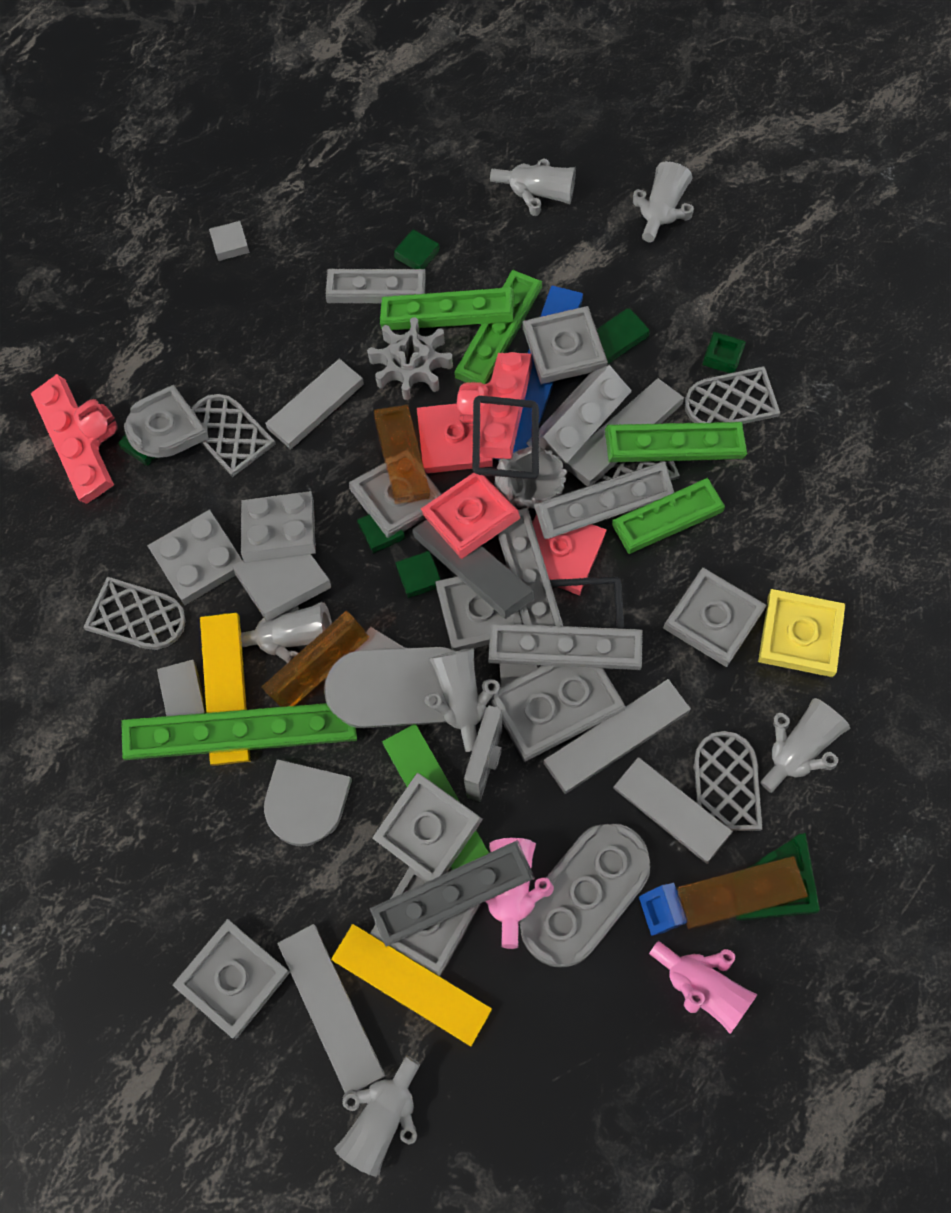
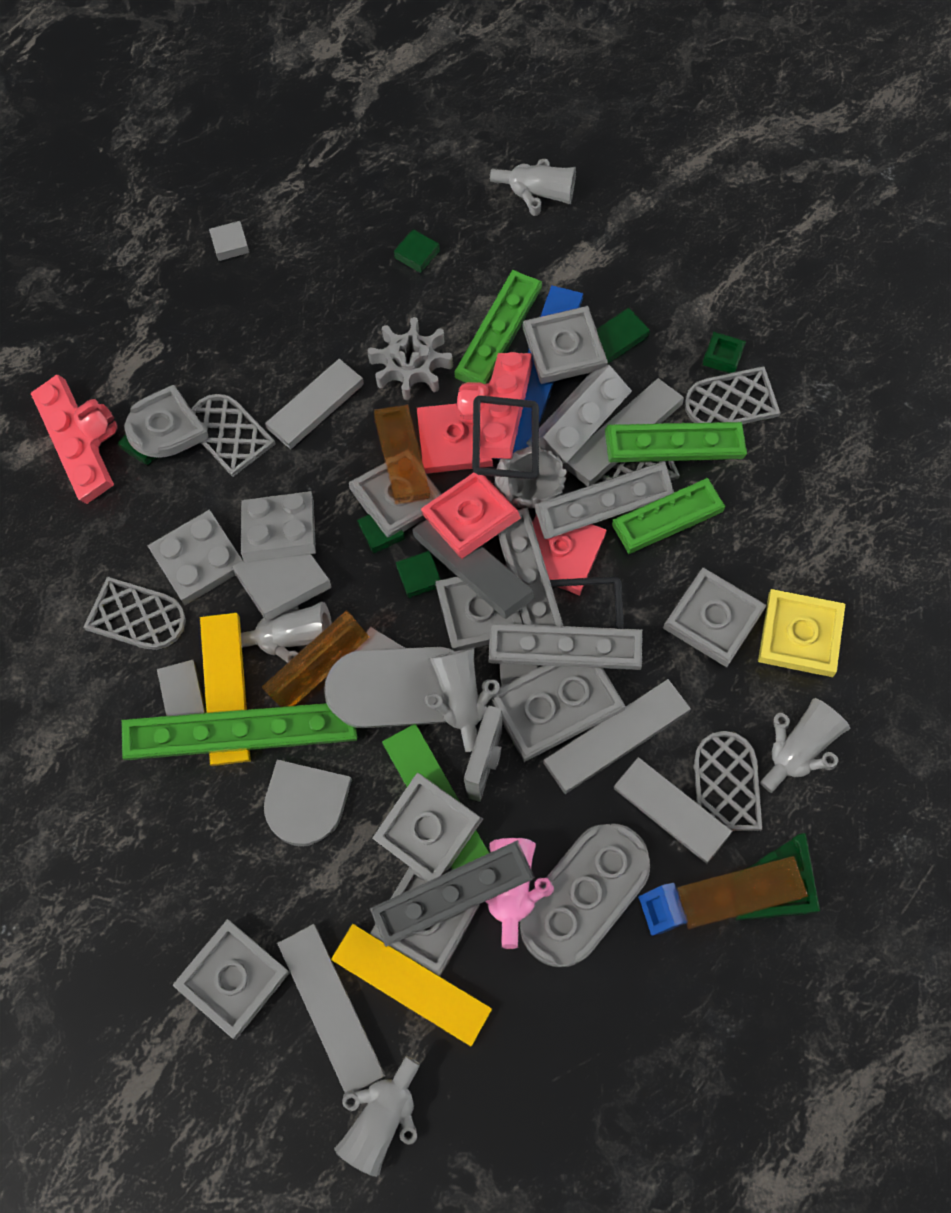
(372, 284): light grey tile -> none
(448, 308): bright green tile -> none
(668, 187): light grey piece -> none
(706, 986): bright pink piece -> none

